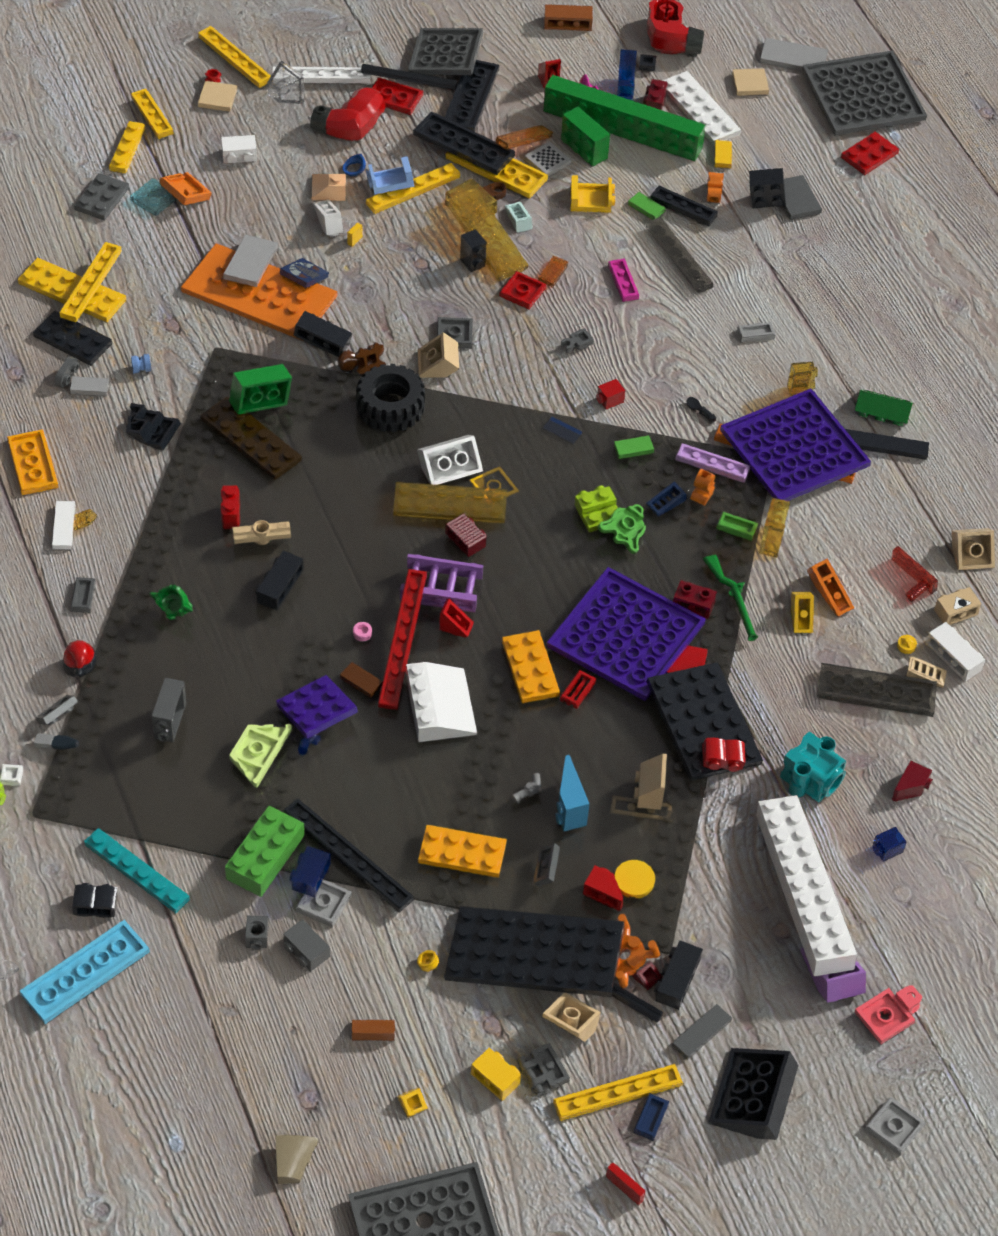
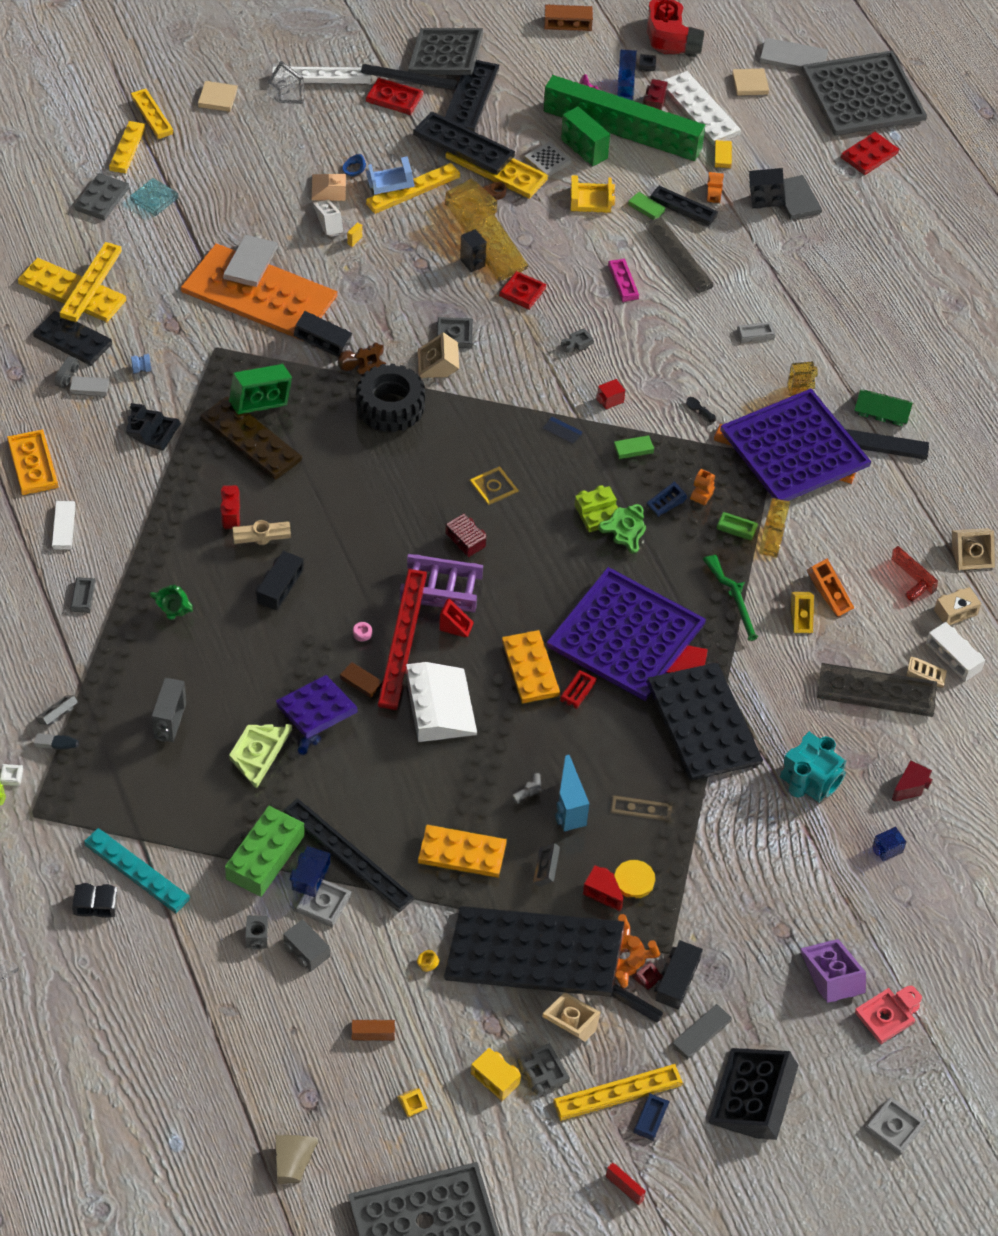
(79, 658): red piece -> none
(84, 519): clear yellow slope -> none
(84, 971): medium azure plate -> none
(185, 188): orange container -> none
(213, 76): red plate -> none
(234, 56): yellow plate -> none
(239, 149): white brick -> none
(304, 272): dark blue tile -> none
(354, 118): red piece -> none
(449, 502): clear yellow plate -> none
(450, 460): white slope -> none
(520, 219): light aqua slope -> none
(524, 137): clear orange tile -> none
(547, 69): red slope -> none
(553, 271): clear orange tile -> none
(651, 783): tan slope -> none
(695, 598): dark red brick -> none
(712, 462): lavender tile -> none
(723, 754): red brick -> none
(806, 886): white brick -> none
(906, 644): yellow tile -> none

